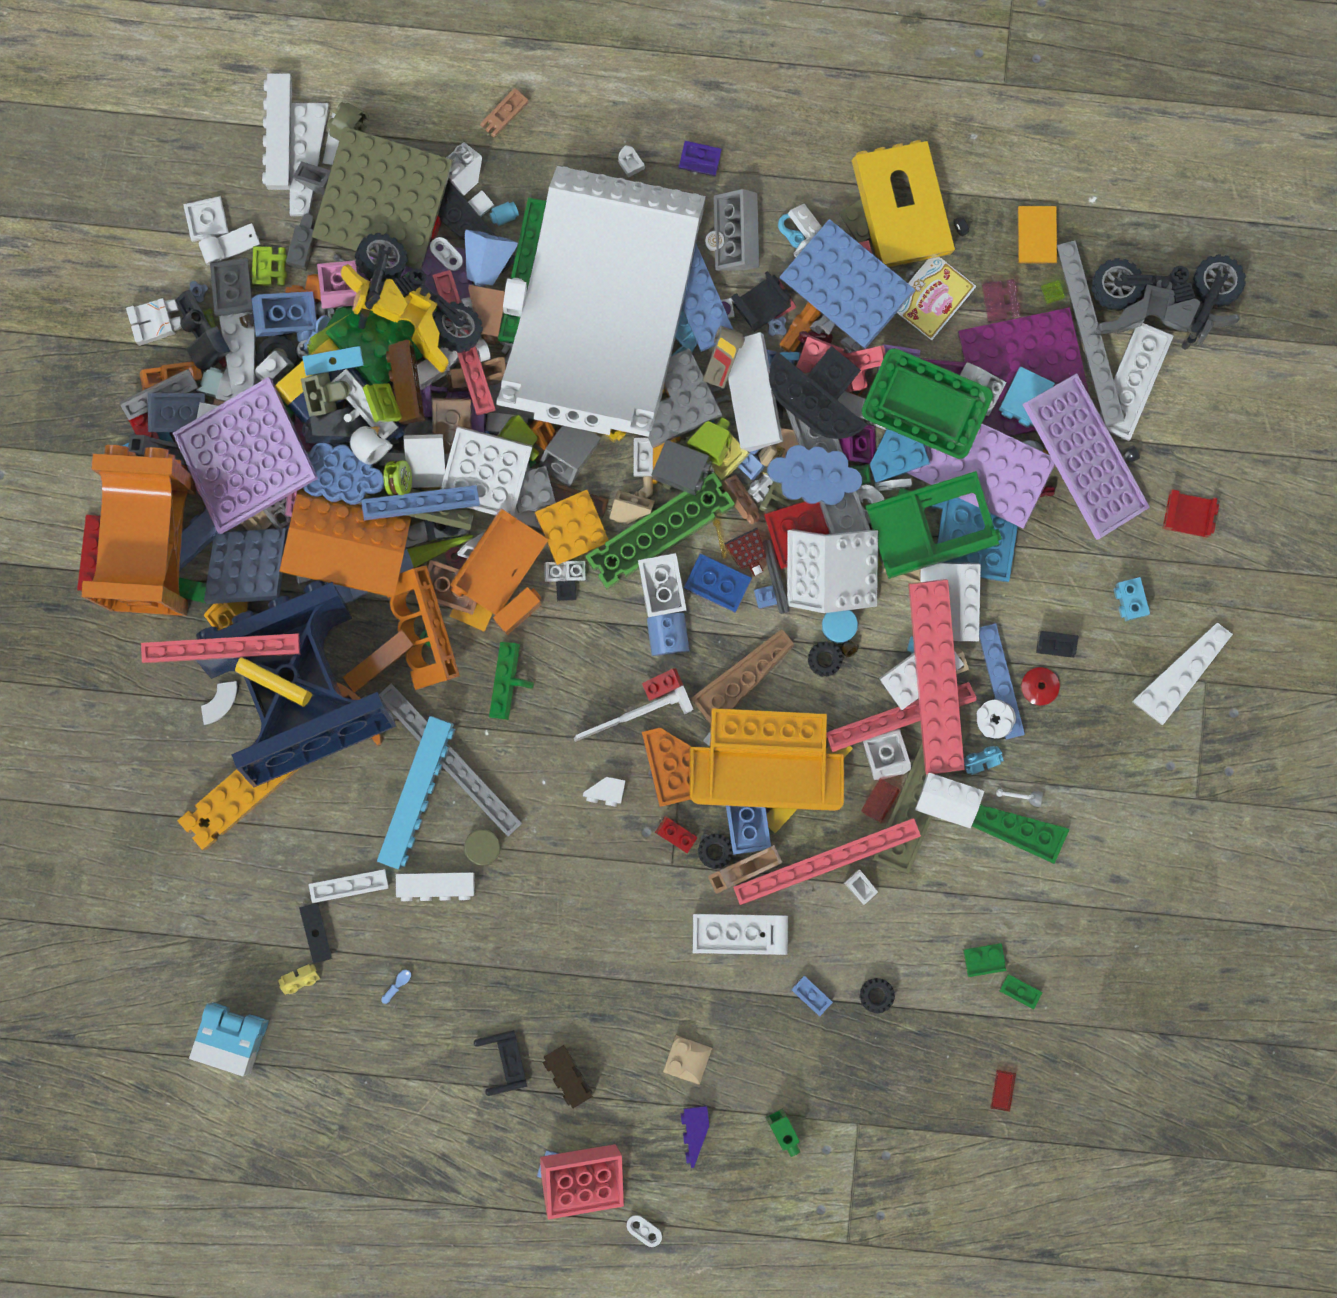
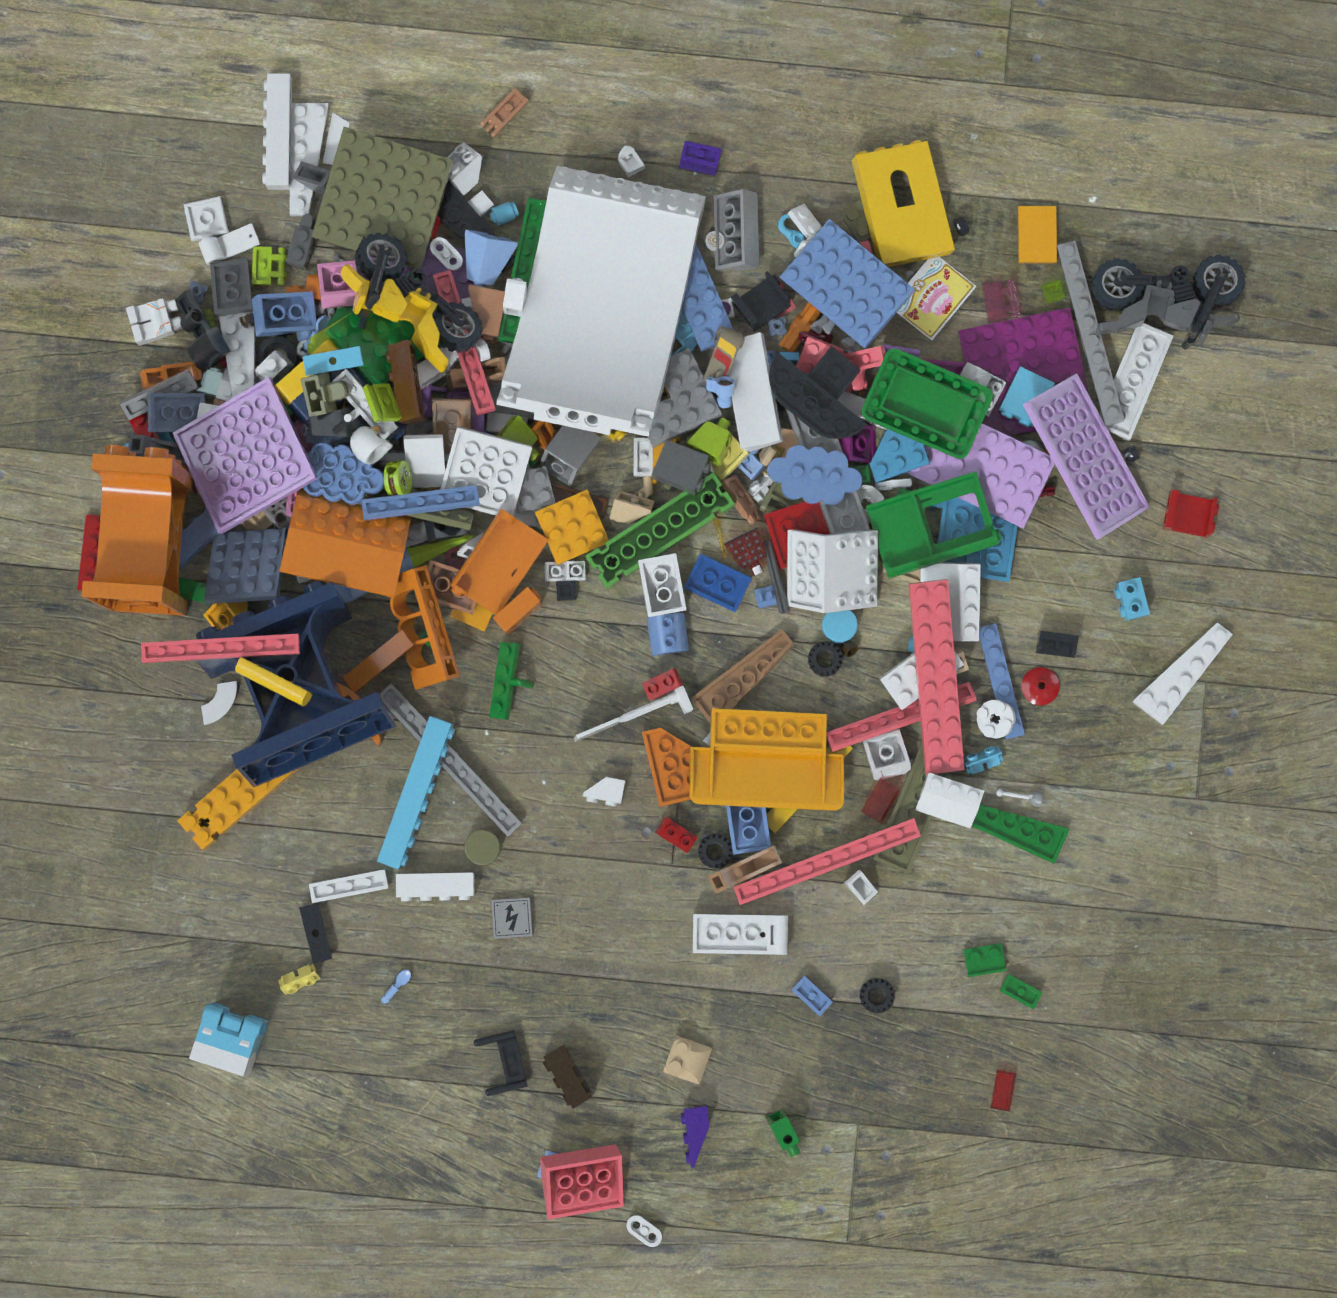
(347, 116): olive brick -> none
(511, 918): none -> light grey tile
(723, 388): none -> light blue piece

